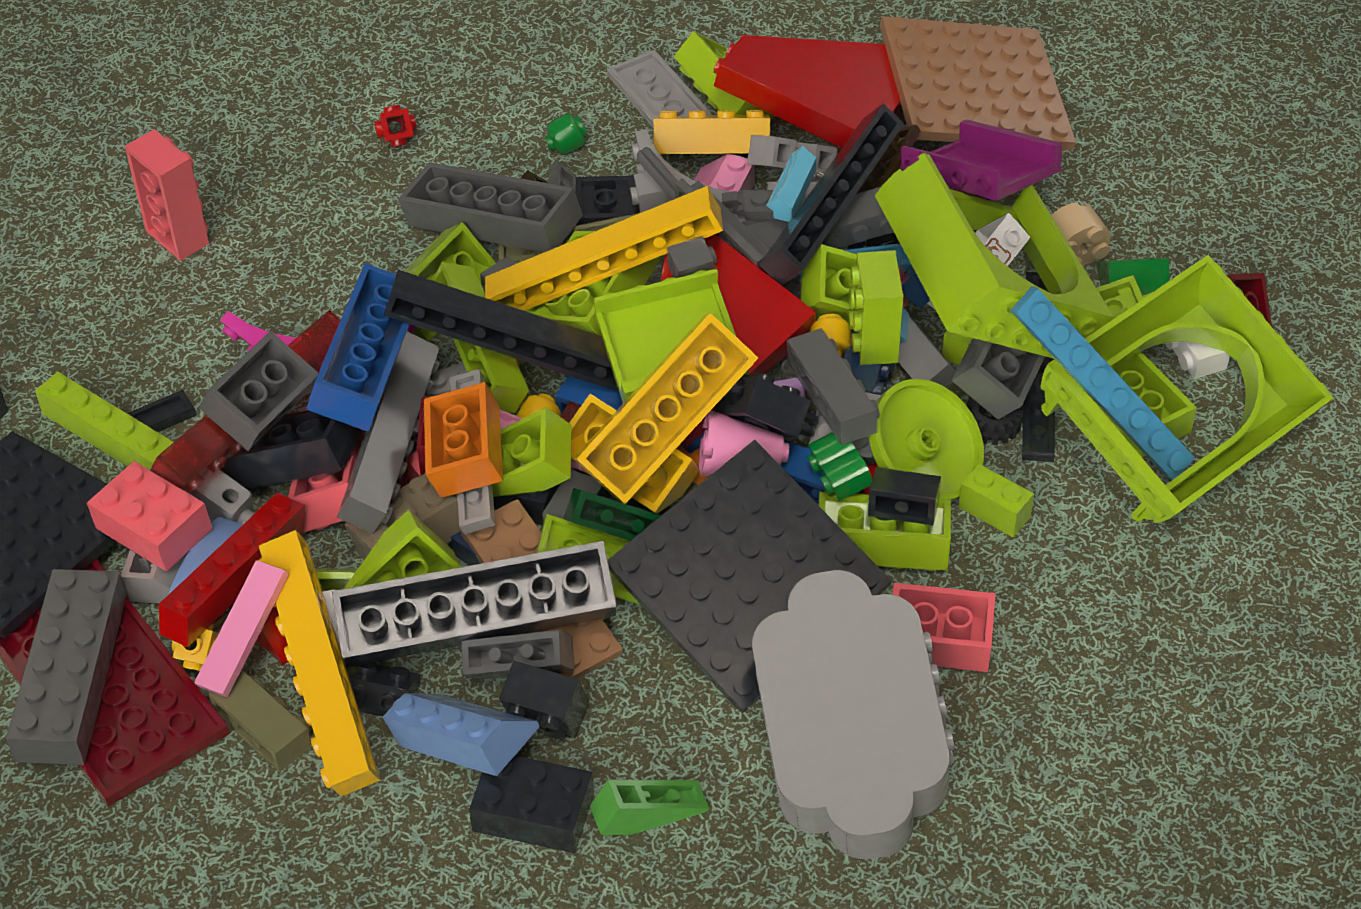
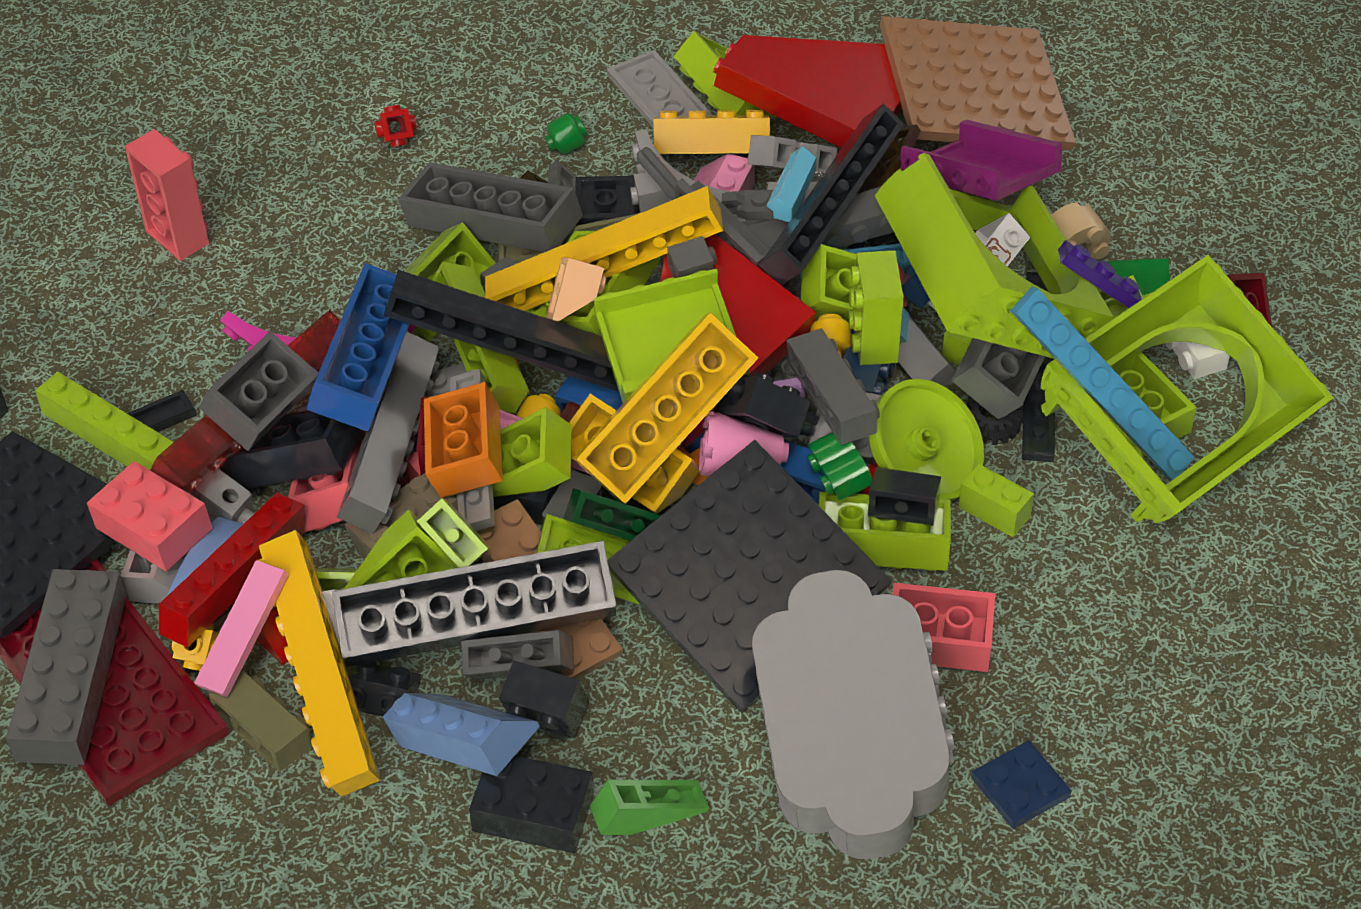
(453, 534): none -> lime brick
(574, 287): none -> light nougat slope
(1021, 784): none -> dark blue plate
(1099, 274): none -> dark purple plate

